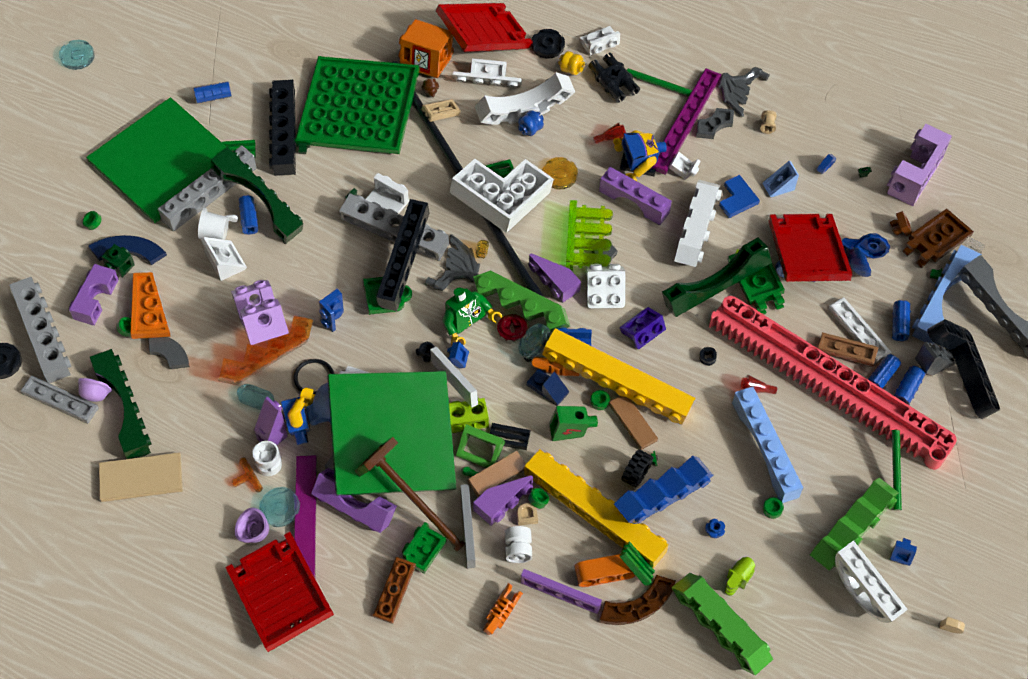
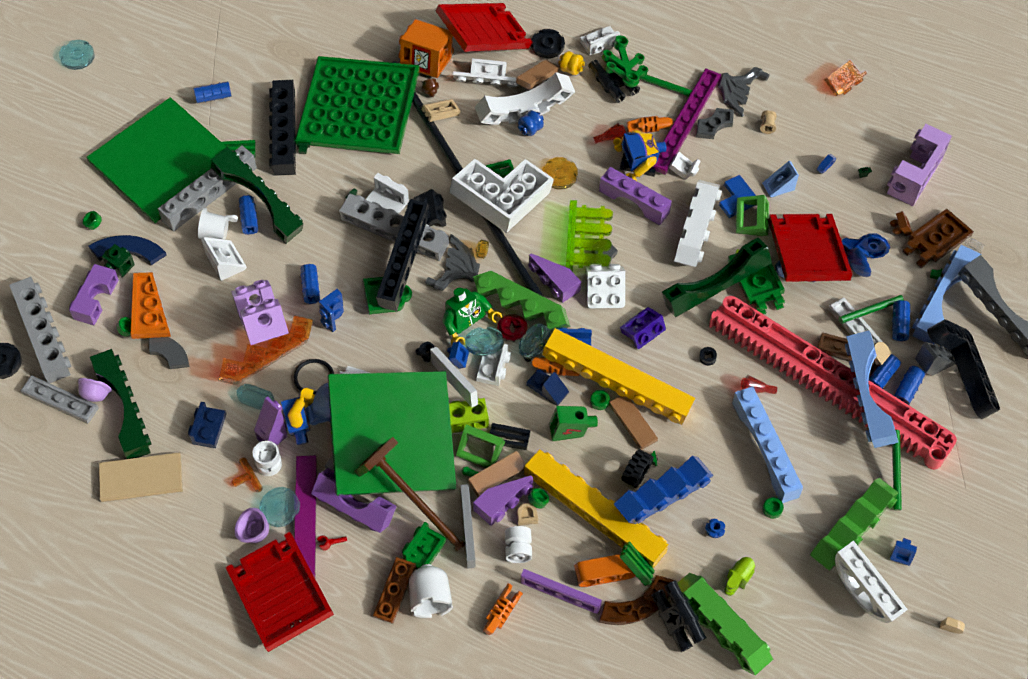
(206, 426): none -> dark blue bracket
(310, 283): none -> blue axle
(329, 542): none -> red hand
(429, 592): none -> white cylinder
(436, 209): none -> black bracket
(484, 341): none -> clear light blue tile
(492, 367): none -> white bracket
(537, 74): none -> medium nougat tile
(628, 77): none -> green plant
(649, 124): none -> orange hinge
(678, 616): none -> black pin
(762, 215): none -> bright green tile
(845, 76): none -> clear orange bracket
(870, 309): none -> green bar
(880, 424): none -> light blue arch
(882, 353): none -> tan tile

